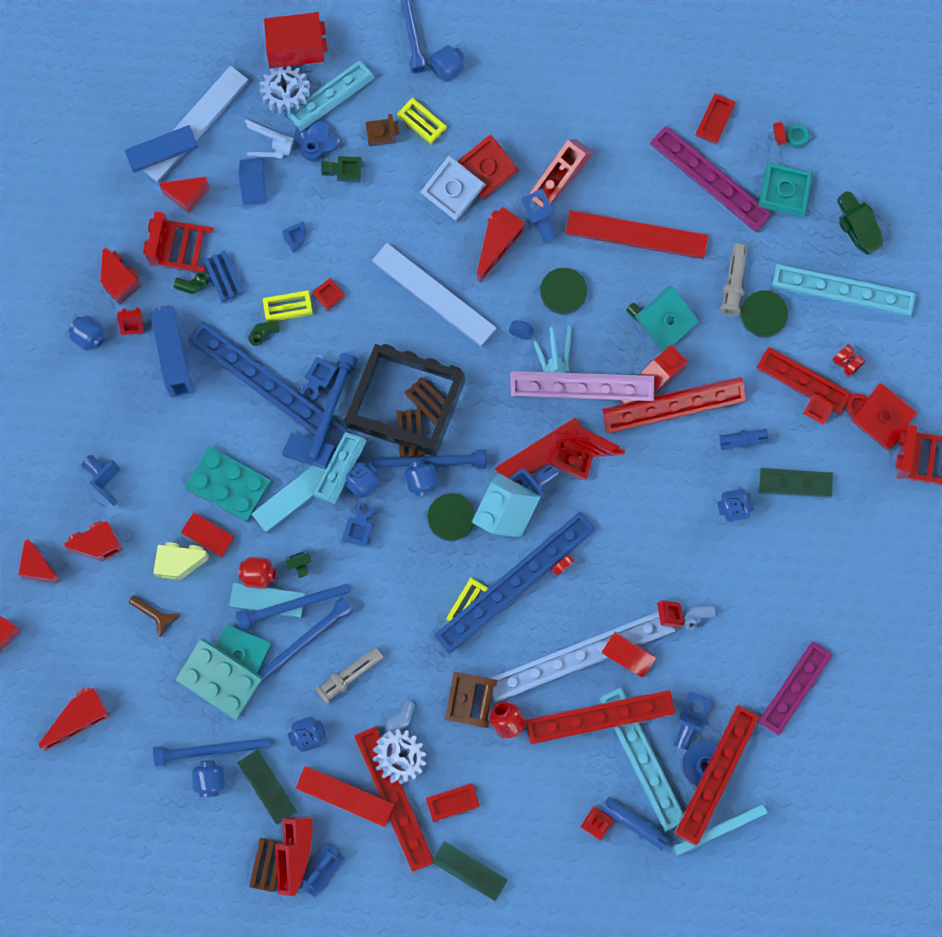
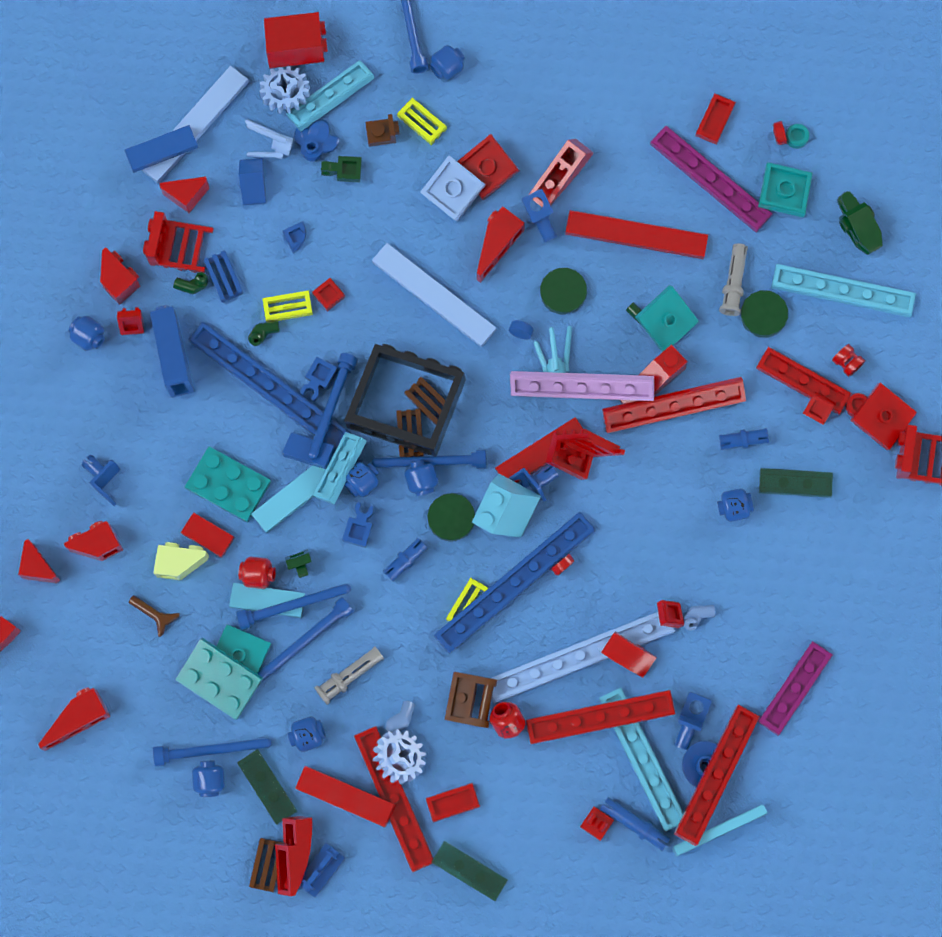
(405, 559): none -> blue pin

